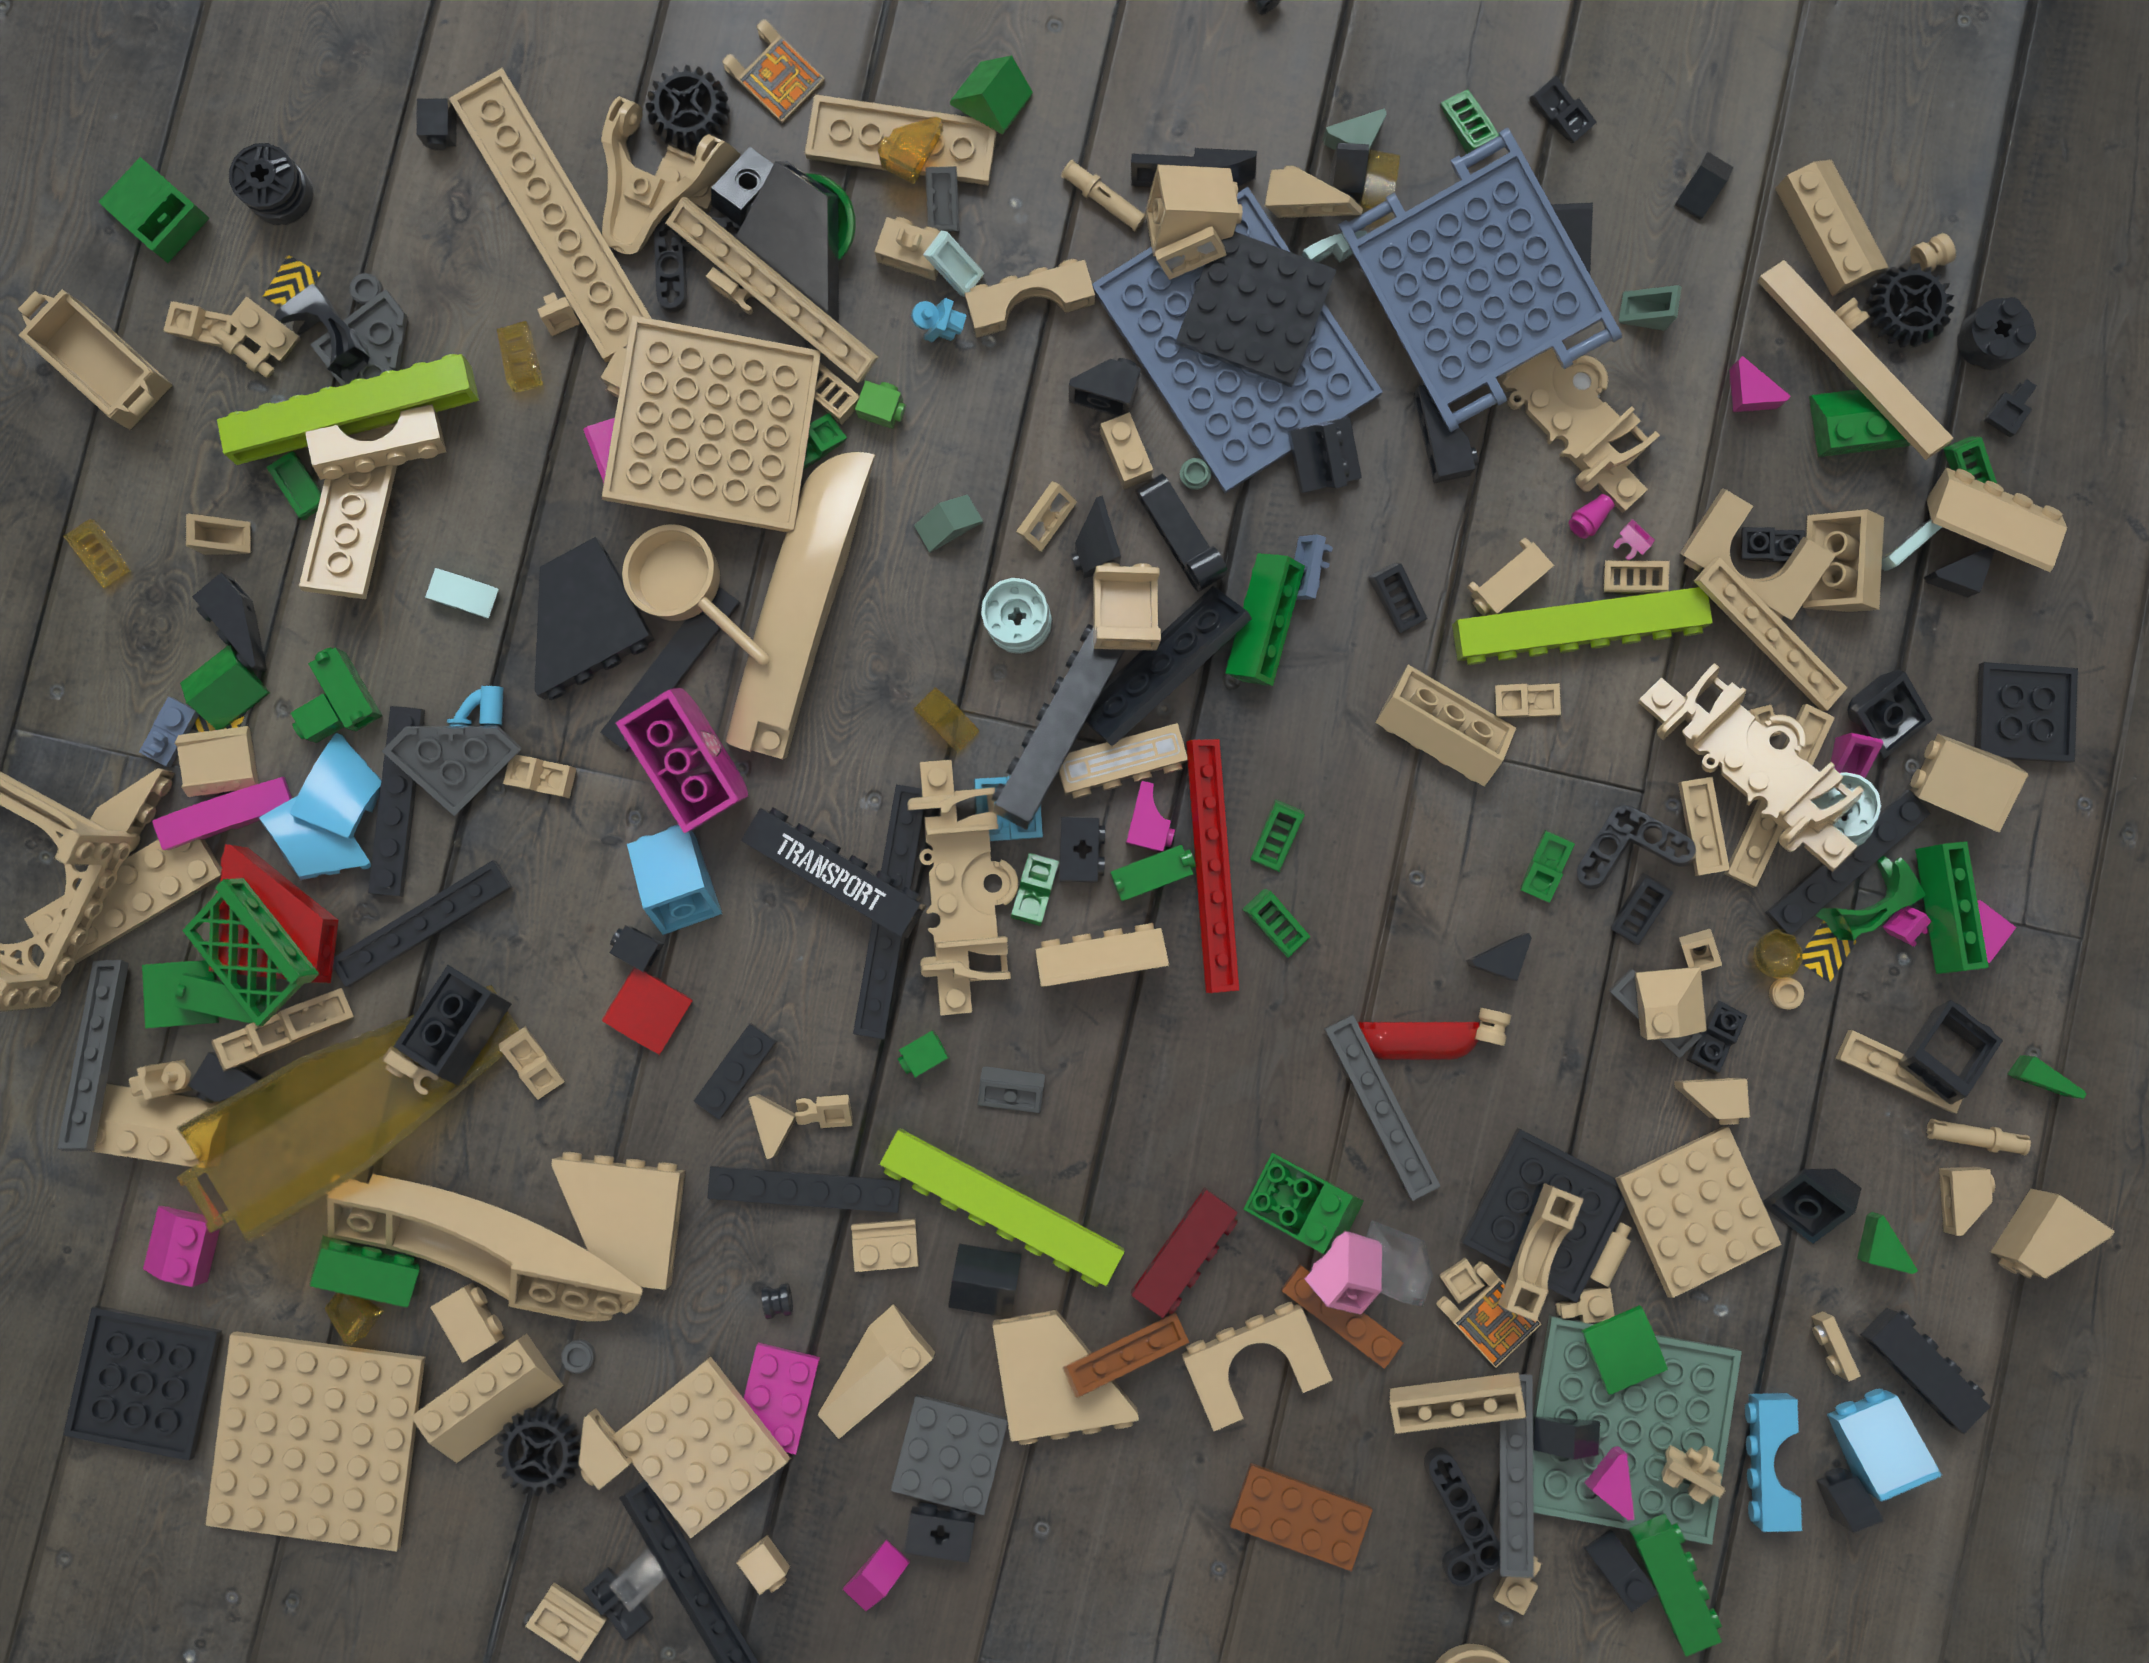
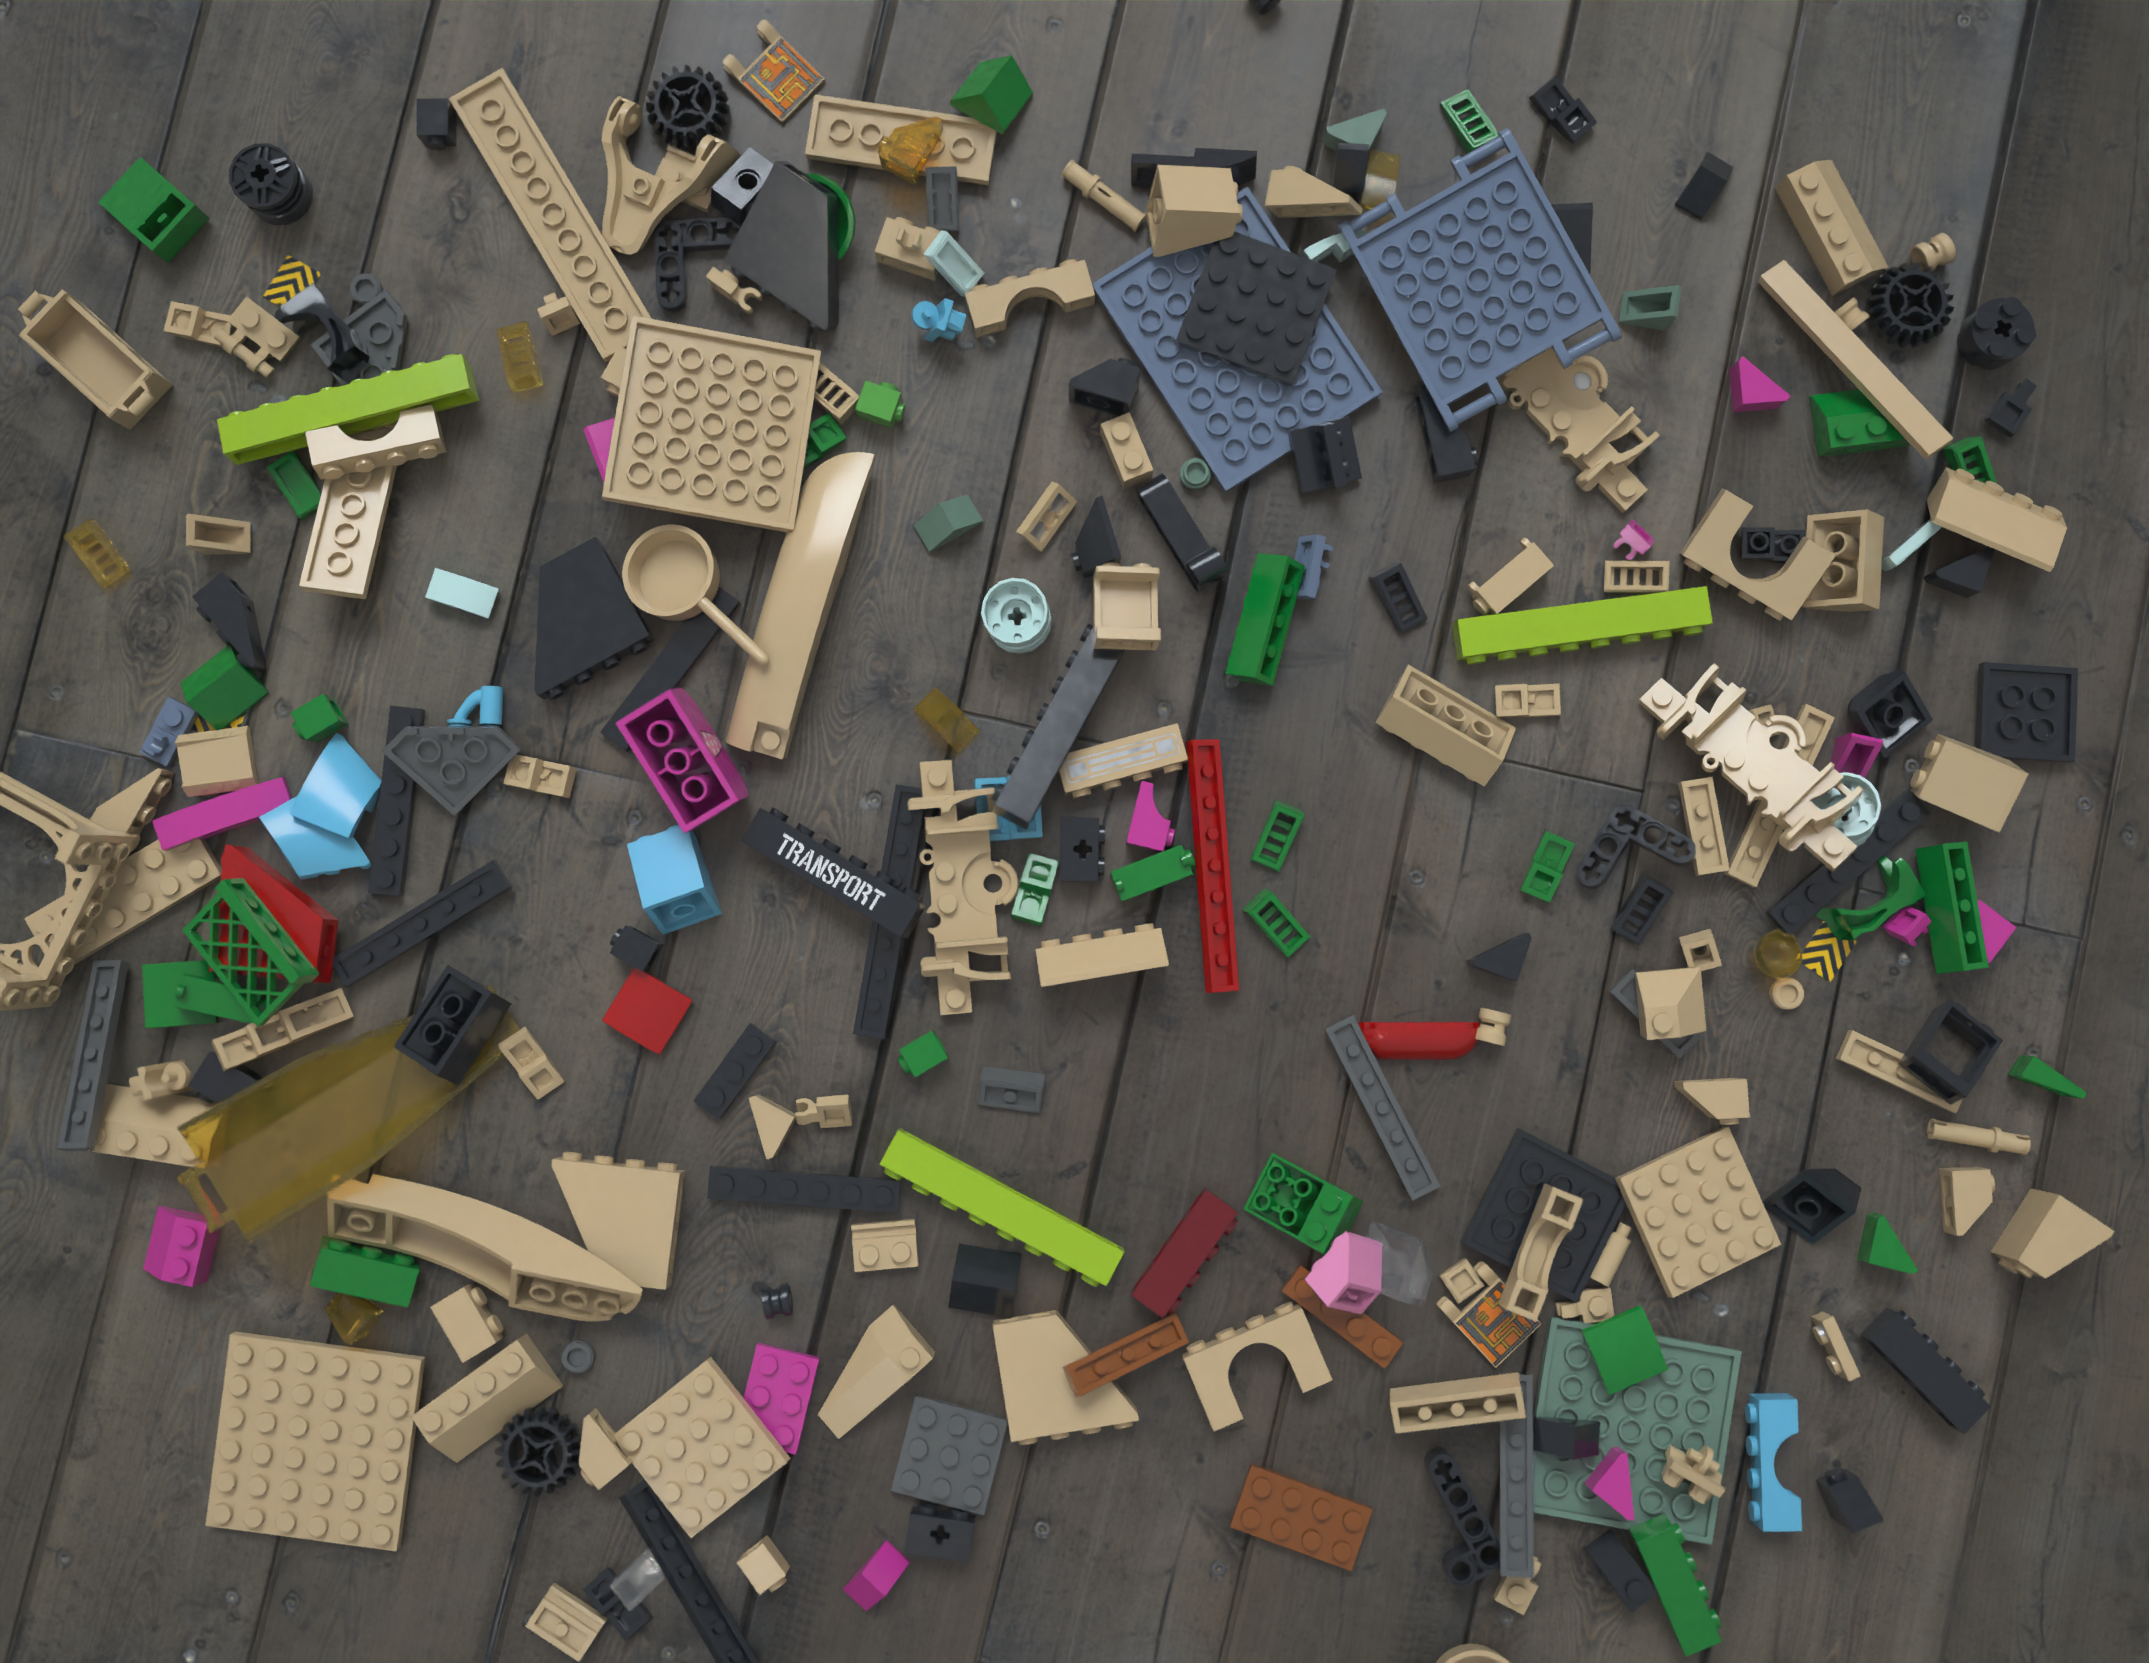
(142, 1383): black plate -> none
(344, 688): green brick -> none
(401, 1064): tan plate -> none
(771, 289): tan tile -> none
(1159, 672): black plate -> none
(1190, 253): tan piece -> none
(1589, 518): dark pink cone -> none
(1721, 1032): black slope -> none
(1770, 634): tan plate -> none
(1882, 1444): medium azure slope -> none

